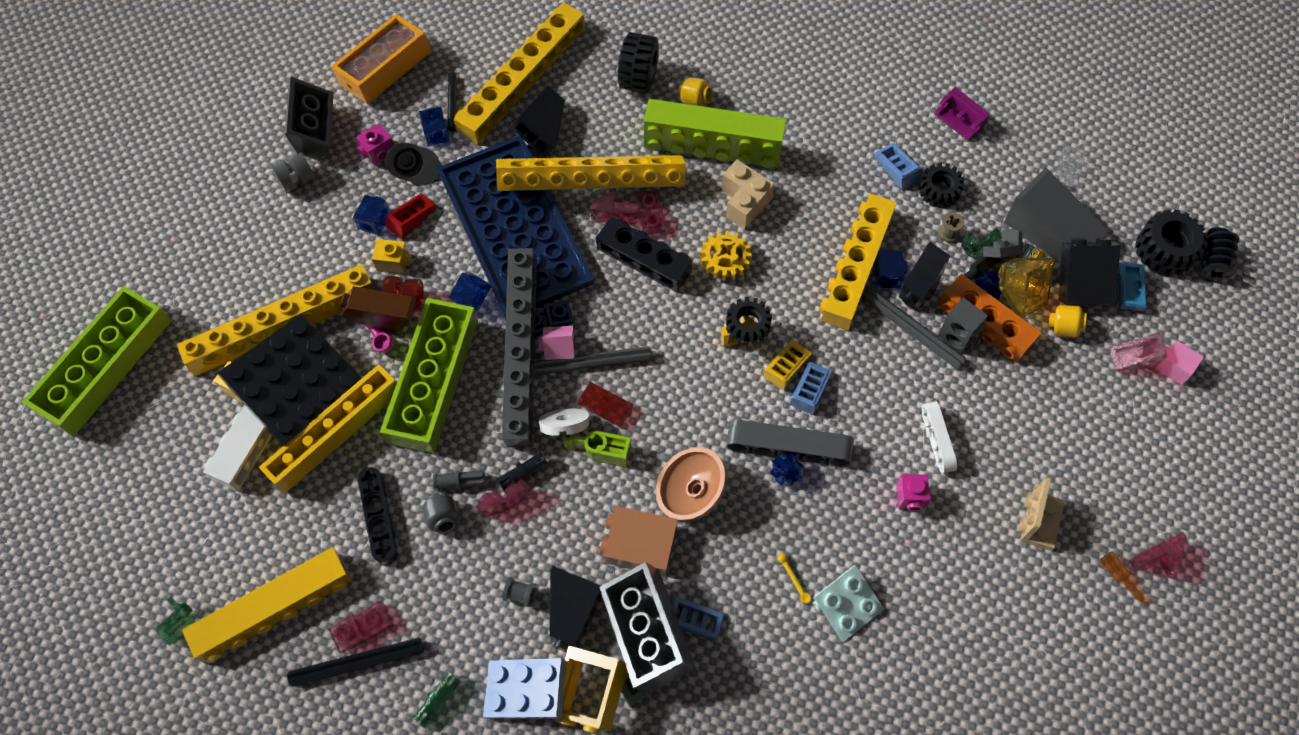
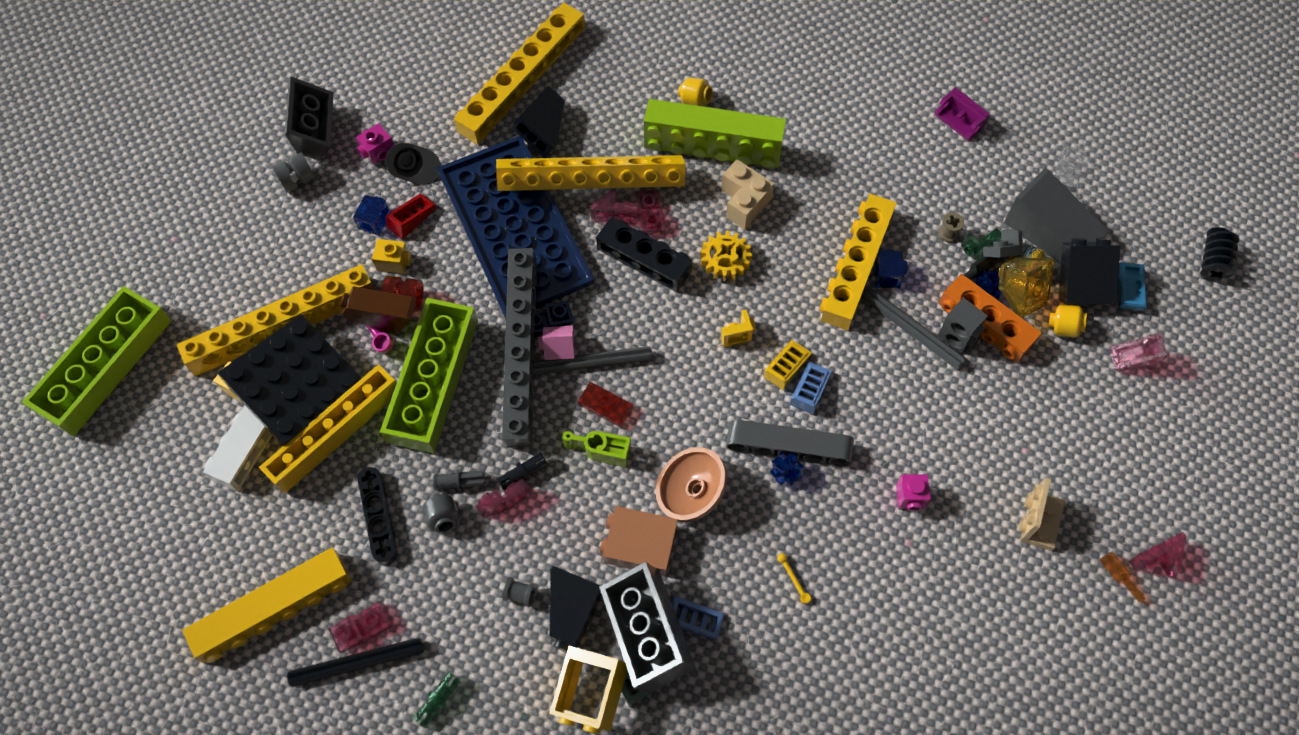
(171, 628): clear green bracket -> none
(381, 58): light orange brick -> none
(434, 126): clear blue brick -> none
(451, 103): black bar -> none
(470, 290): clear blue brick -> none
(525, 689): plate -> none
(562, 420): white tile -> none
(638, 62): black tyre -> none
(748, 308): black tyre -> none
(848, 603): light aqua hinge -> none
(906, 177): medium blue slope -> none
(924, 277): black slope -> none
(939, 437): white beam -> none
(943, 174): black tyre -> none
(1179, 229): black tyre -> none
(1180, 362): bright pink brick -> none

